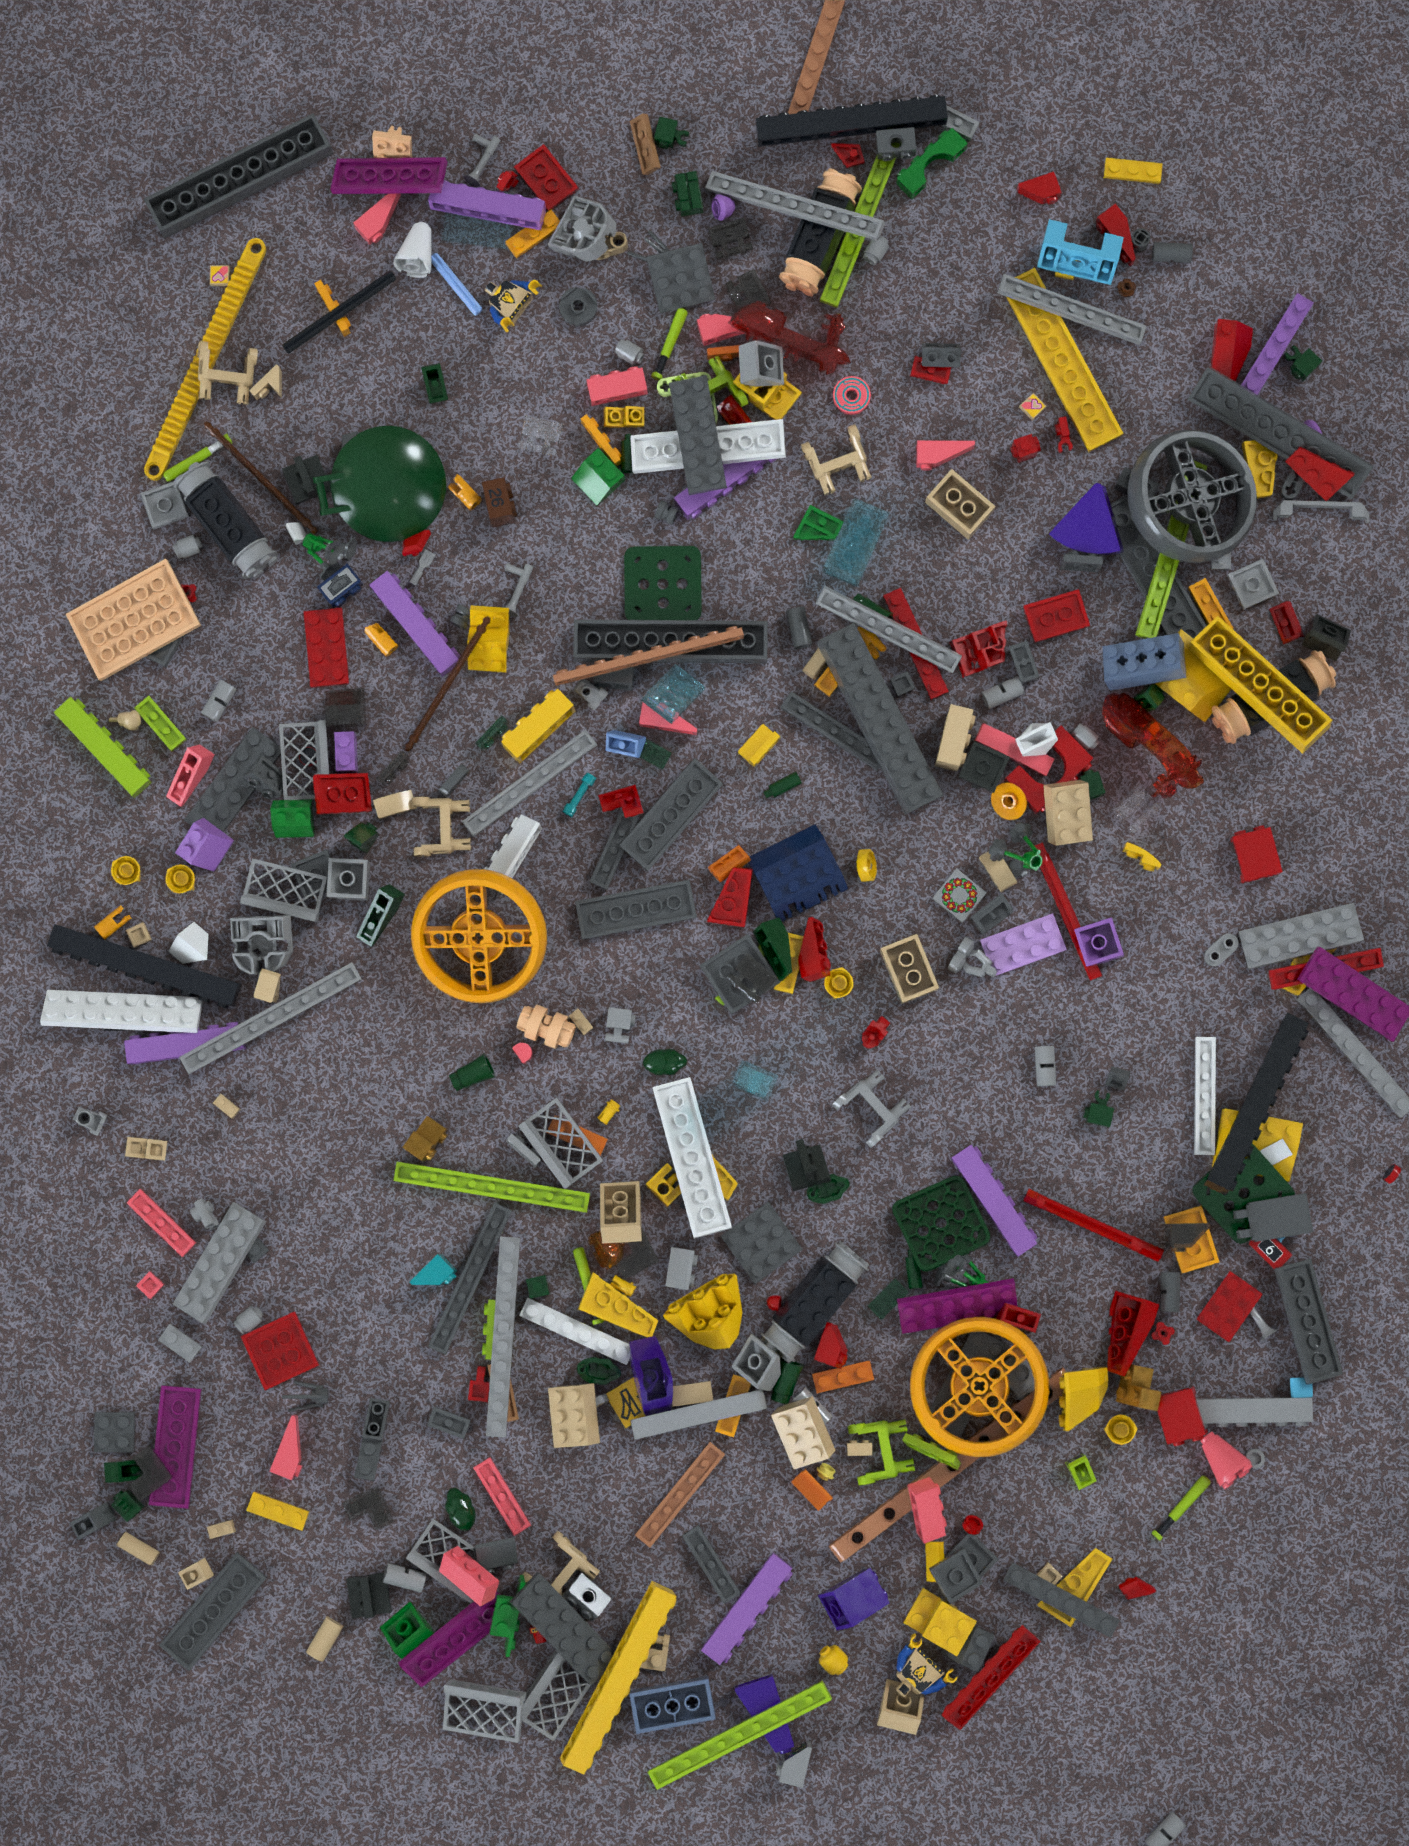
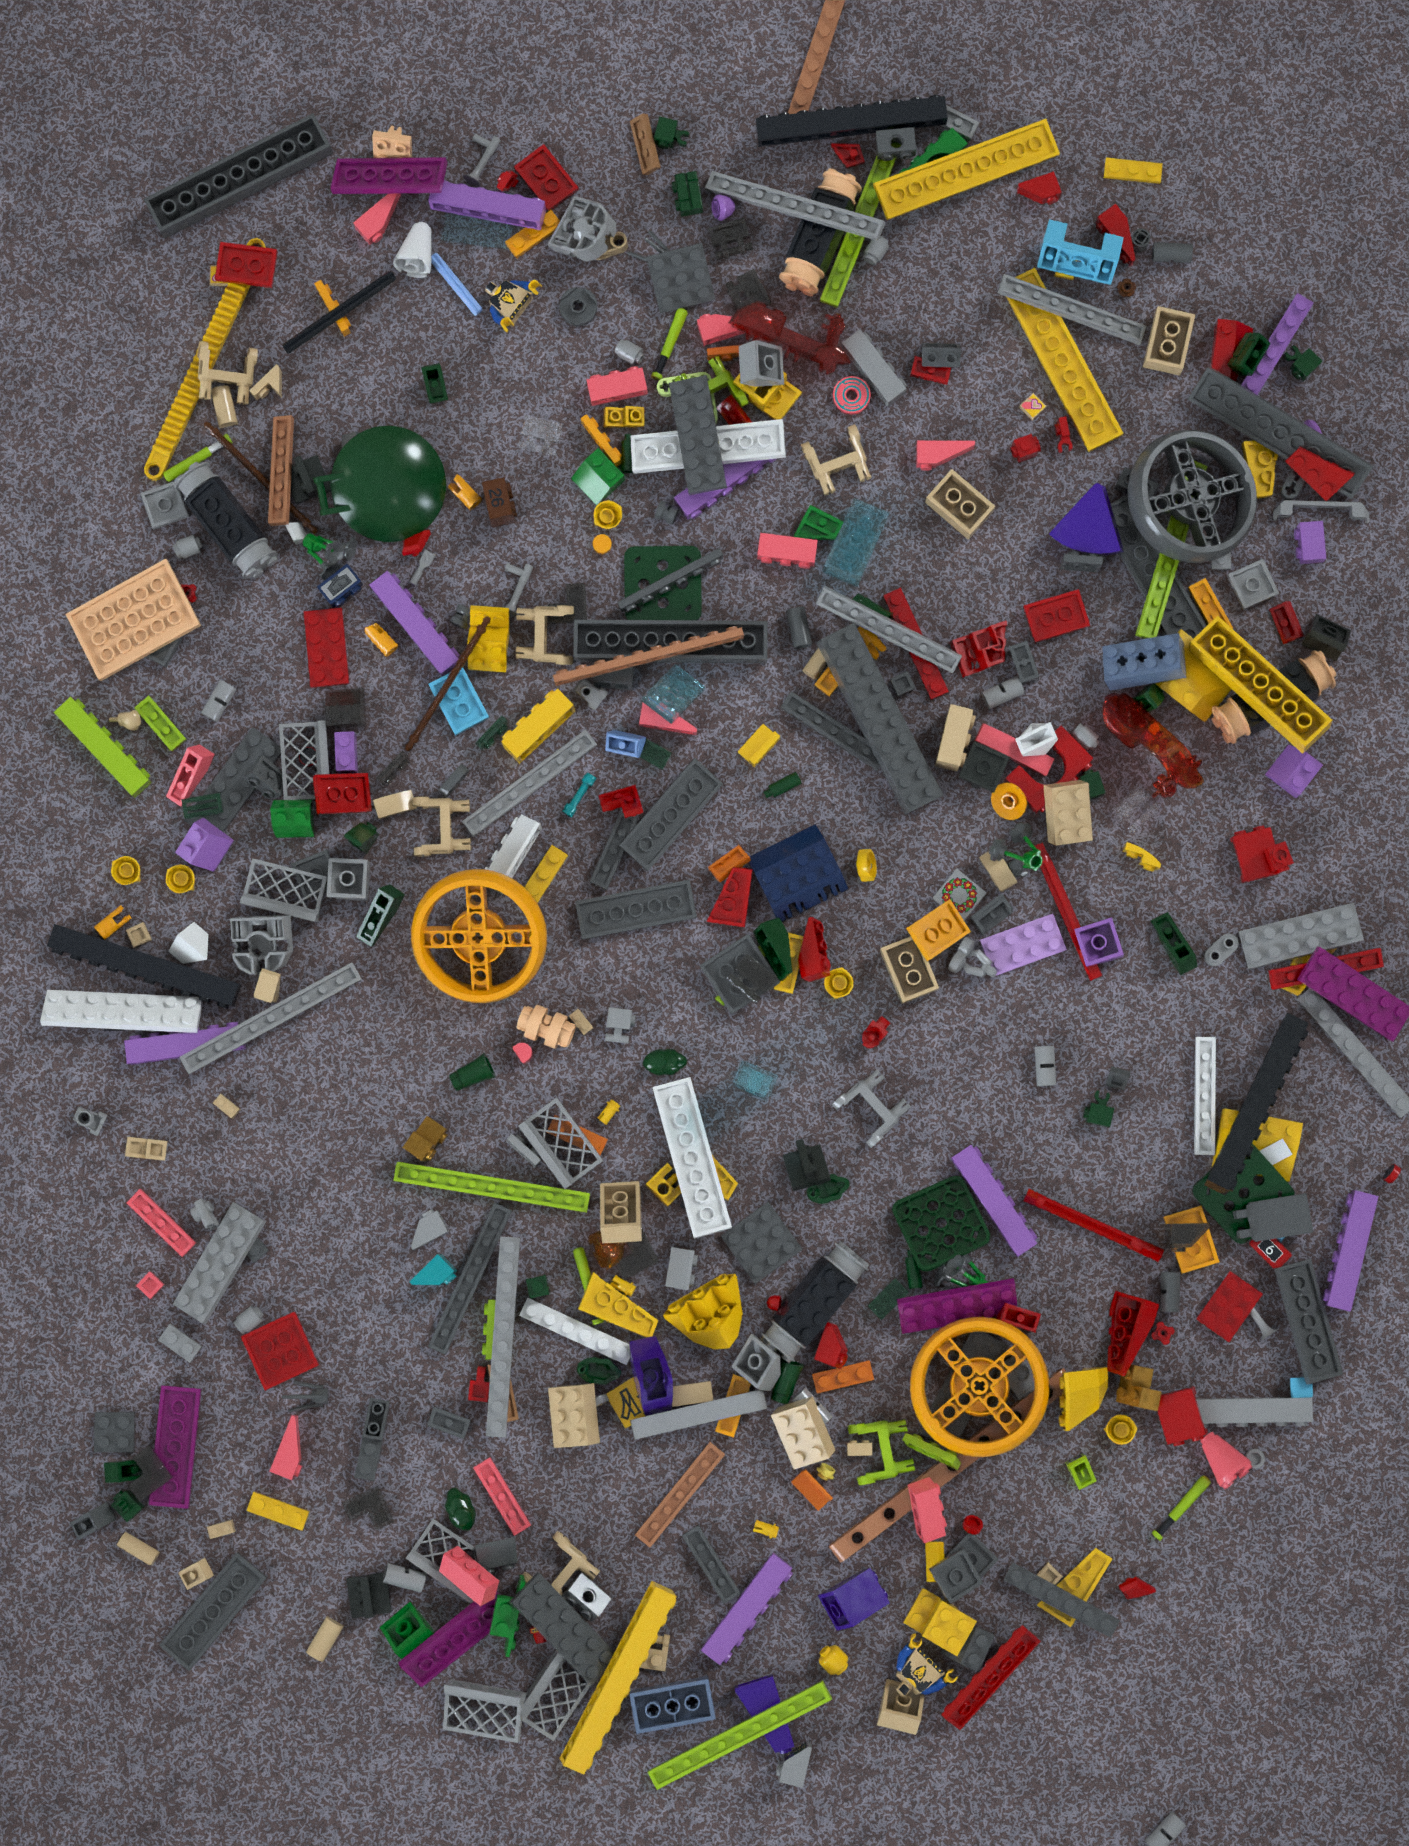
(202, 813): none -> clear green tile
(224, 406): none -> tan brick
(246, 264): none -> red plate
(281, 470): none -> nougat plate
(429, 1229): none -> light grey slope
(461, 703): none -> medium azure plate
(539, 650): none -> tan connector
(545, 872): none -> yellow plate
(575, 597): none -> clear smoke plate
(602, 544): none -> light orange piece
(607, 514): none -> yellow hat
(678, 577): none -> dark grey plate
(766, 1529): none -> yellow pin
(787, 550): none -> coral brick
(874, 368): none -> light grey brick
(938, 930): none -> light orange plate
(966, 169): none -> yellow plate
(1168, 340): none -> tan brick
(1174, 943): none -> dark green slope
(1248, 354): none -> dark green brick
(1279, 857): none -> red brick
(1293, 770): none -> medium lavender slope
(1310, 542): none -> medium lavender brick
(1350, 1251): none -> medium lavender brick

